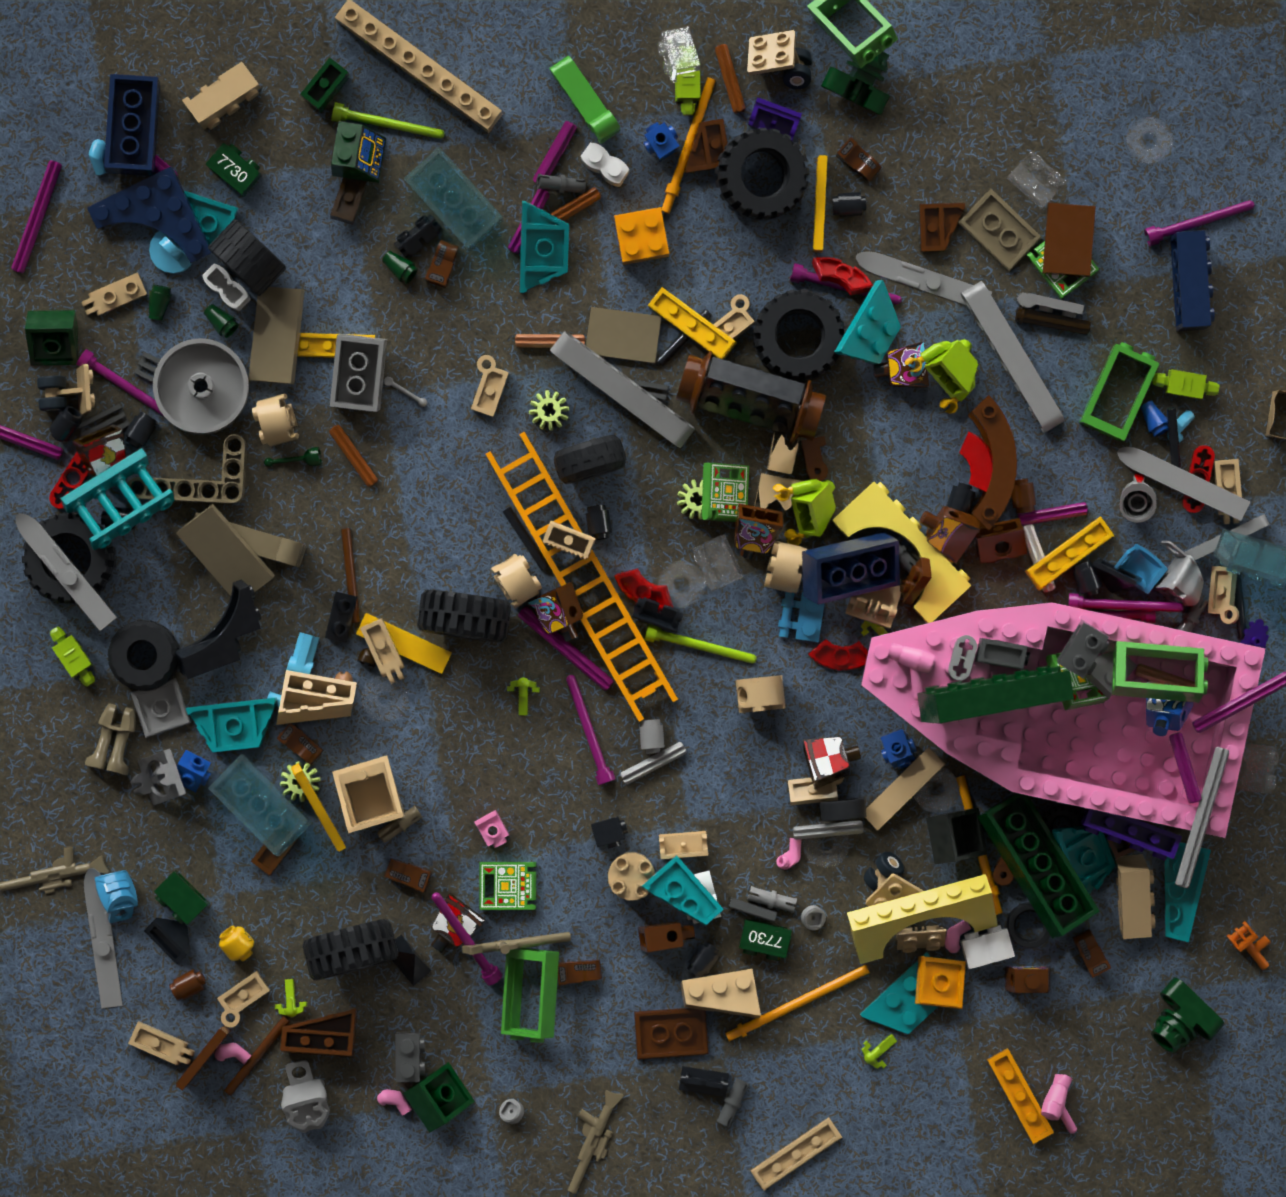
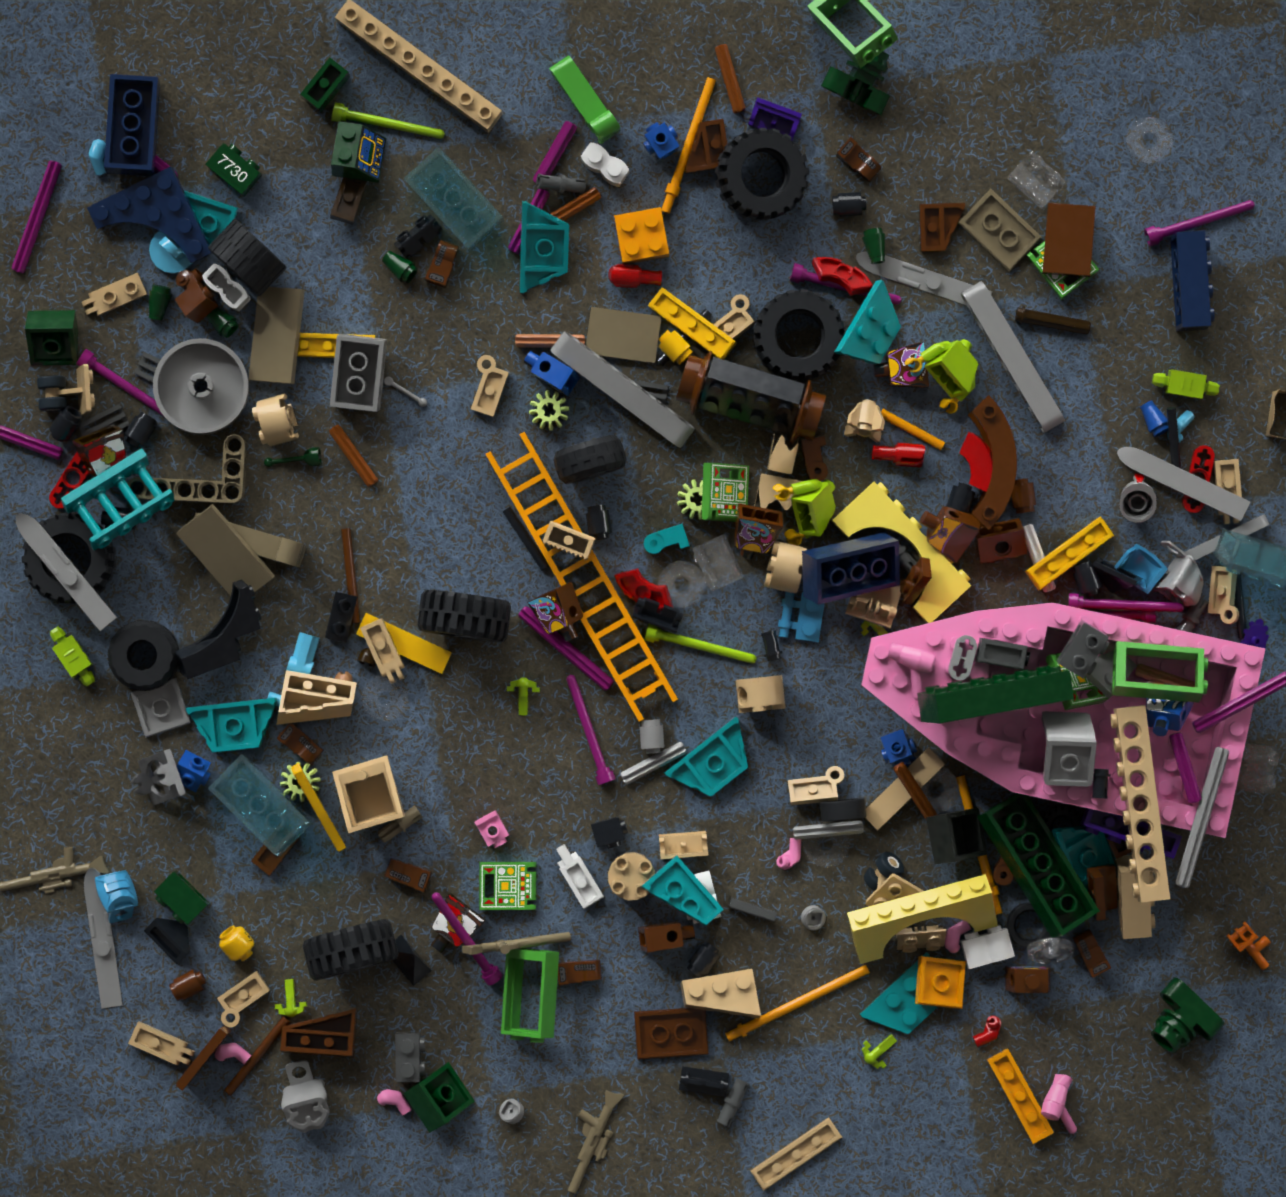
(116, 763): dark tan piece -> none
(197, 299): none -> reddish brown brick
(223, 96): tan wedge -> none
(516, 580): tan brick -> none
(557, 374): none -> blue torso
(578, 877): none -> white hinge
(632, 276): none -> red arm
(657, 541): none -> teal leg
(674, 346): none -> yellow brick
(678, 52): clear bracket -> none
(687, 91): lime piece -> none
(713, 761): none -> teal wing
(765, 939): dark green brick -> none
(771, 646): none -> black pin
(772, 899): light grey pin -> none
(777, 53): tan plate -> none
(820, 196): yellow tile -> none
(828, 759): torso -> none
(840, 657): red tile -> none
(865, 421): none -> tan brick
(875, 245): none -> dark green cone
(901, 454): none -> red arm
(912, 429): none -> light orange bar
(914, 790): none -> dark orange axle
(990, 1032): none -> red arm
(1047, 304): light grey hinge -> none
(1050, 948): none -> clear tile
(1054, 513): magenta axle -> none
(1069, 749): none -> light grey piece
(1100, 783): none -> black pin
(1102, 426): bright green window -> none
(1102, 888): none -> reddish brown panel
(1159, 887): none -> tan brick
(1180, 901): teal wing -> none

